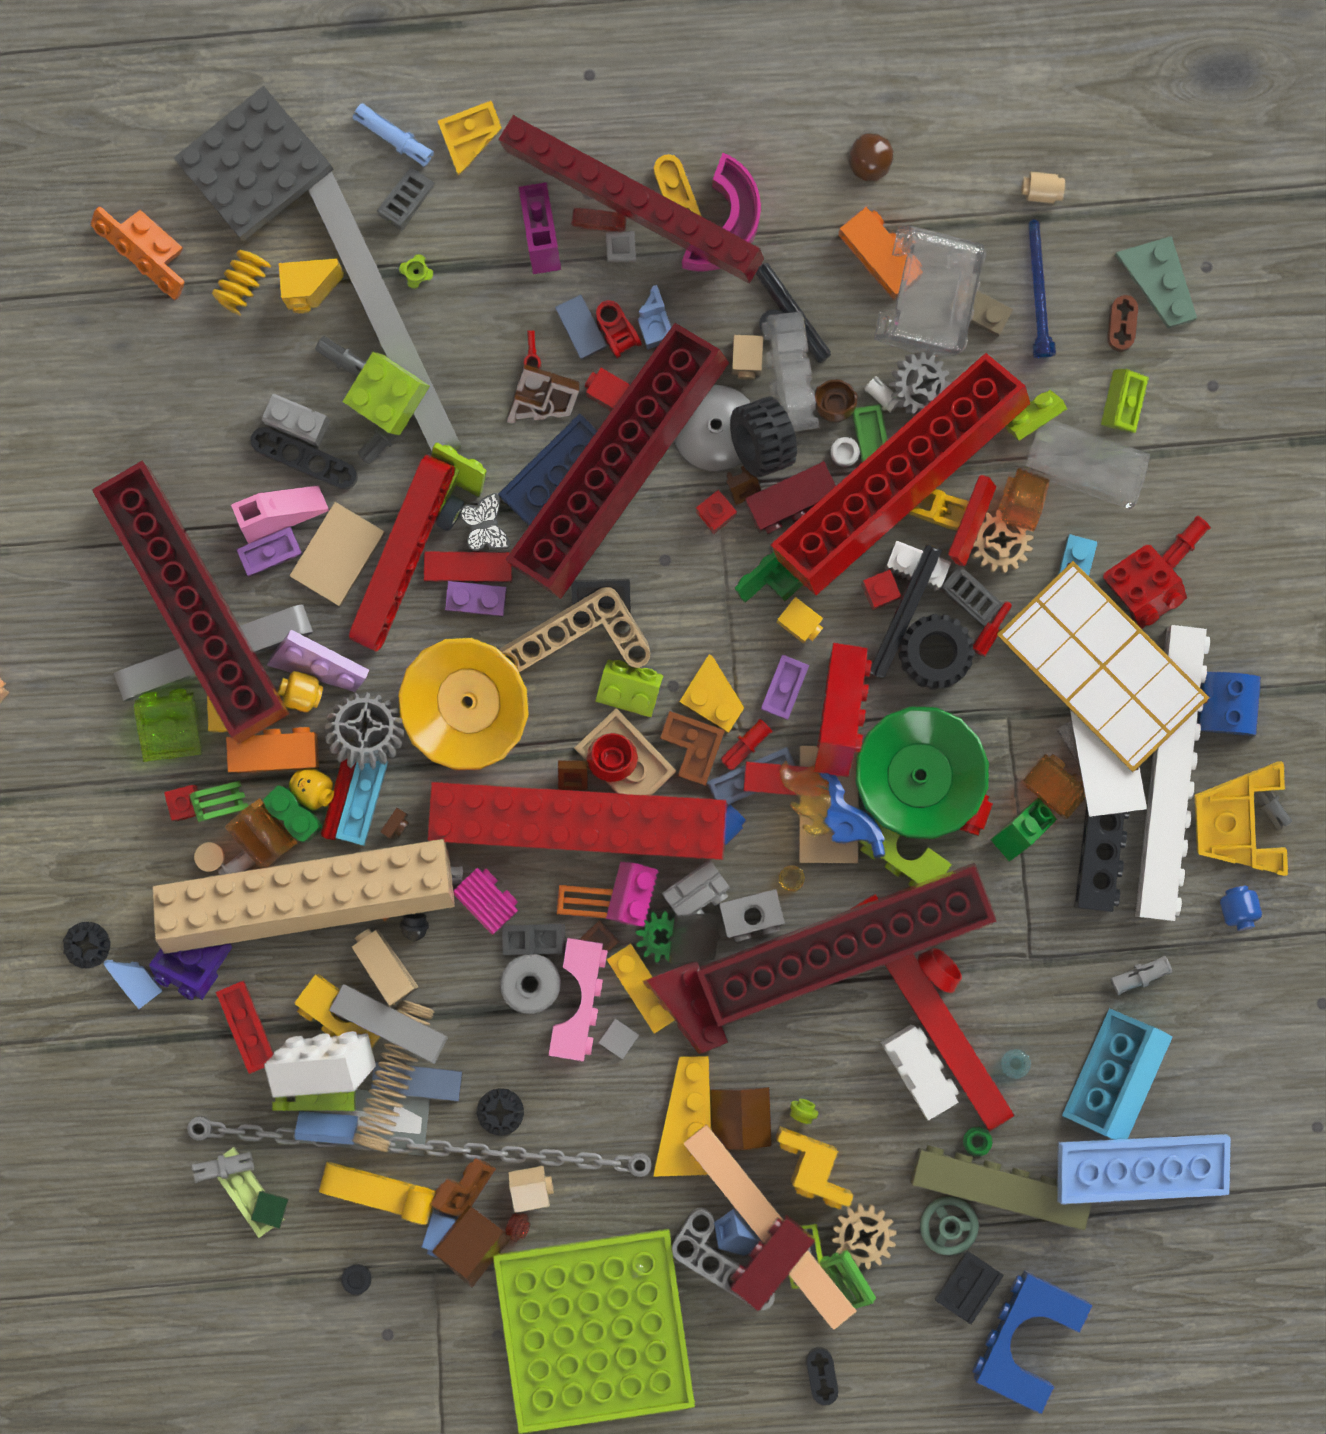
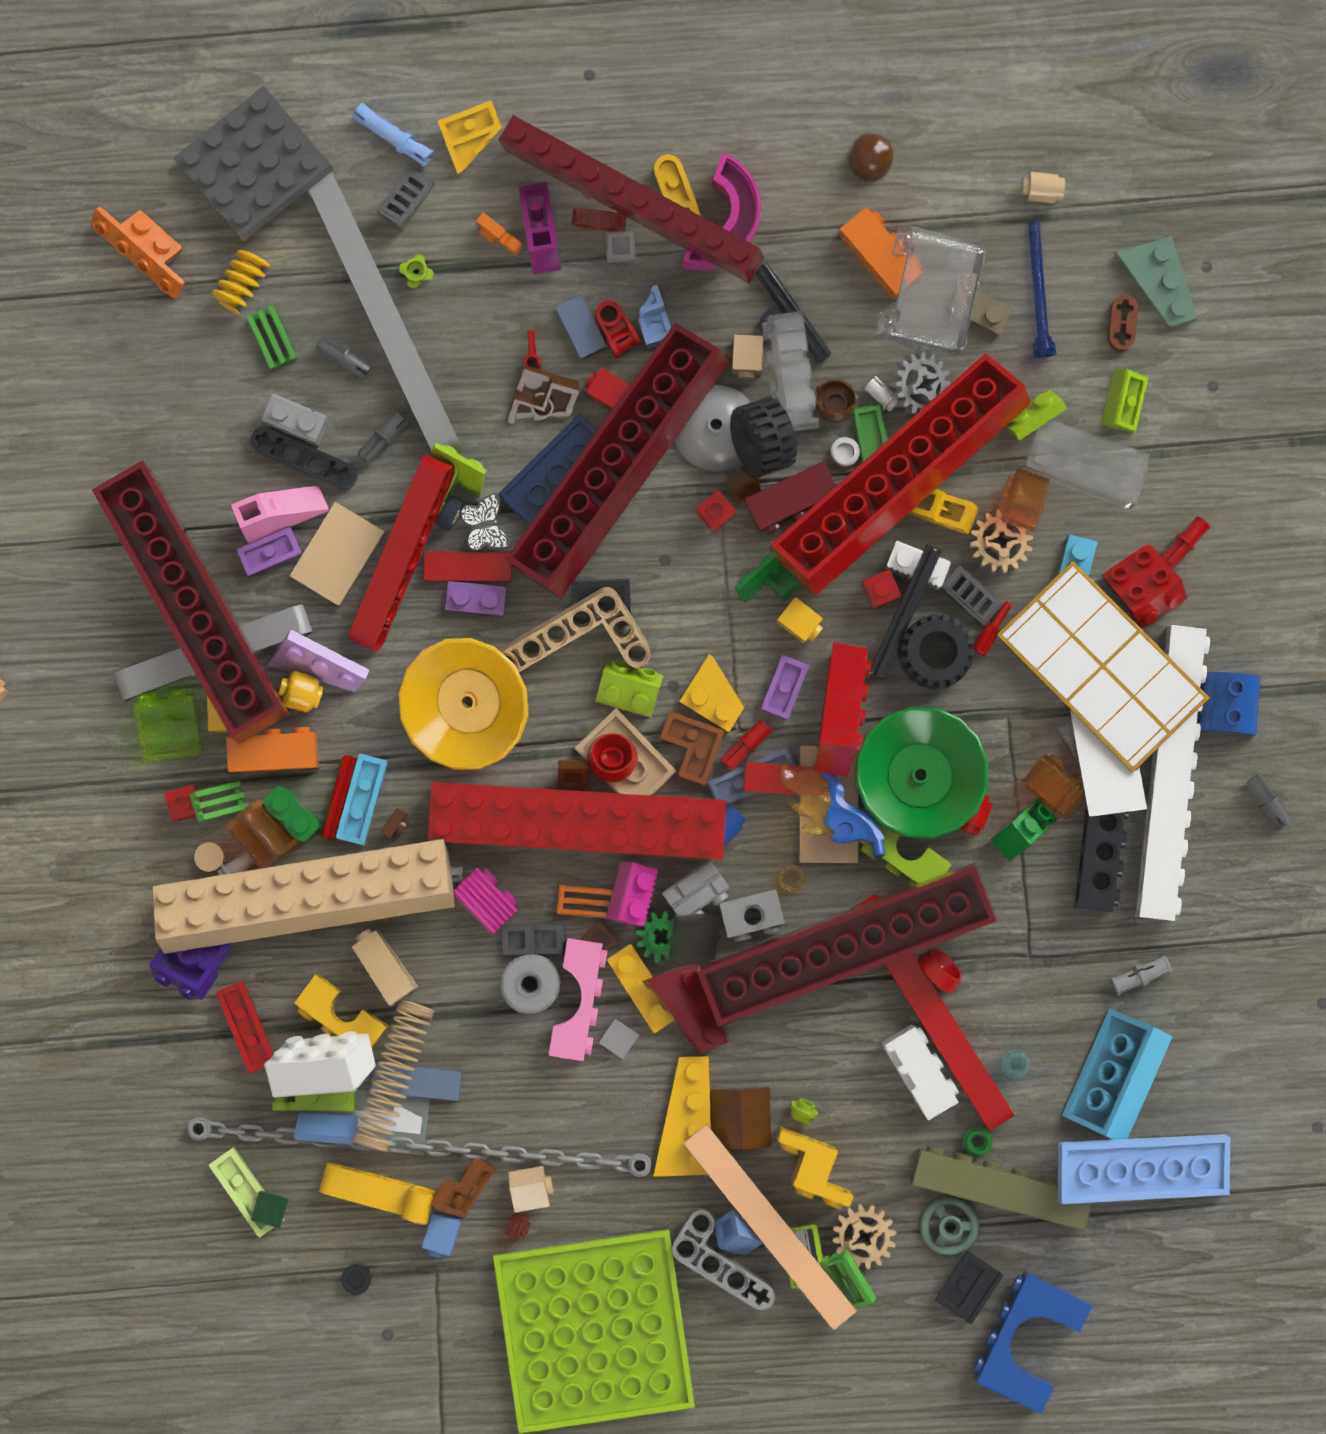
(98, 937): black gear -> none
(134, 981): light blue slope -> none
(223, 1167): light grey pin -> none
(261, 315): none -> bright green tile
(308, 282): yellow slope -> none
(311, 788): yellow head -> none
(352, 730): light grey gear -> none
(386, 393): lime brick -> none
(388, 1024): light grey tile -> none
(414, 926): black plate -> none
(470, 1245): reddish brown slope -> none
(492, 231): none -> orange plate
(510, 1101): black gear -> none
(771, 1262): dark red brick -> none
(829, 1375): black beam -> none
(972, 520): red tile -> none
(1228, 821): yellow wing -> none
(1241, 908): blue head -> none

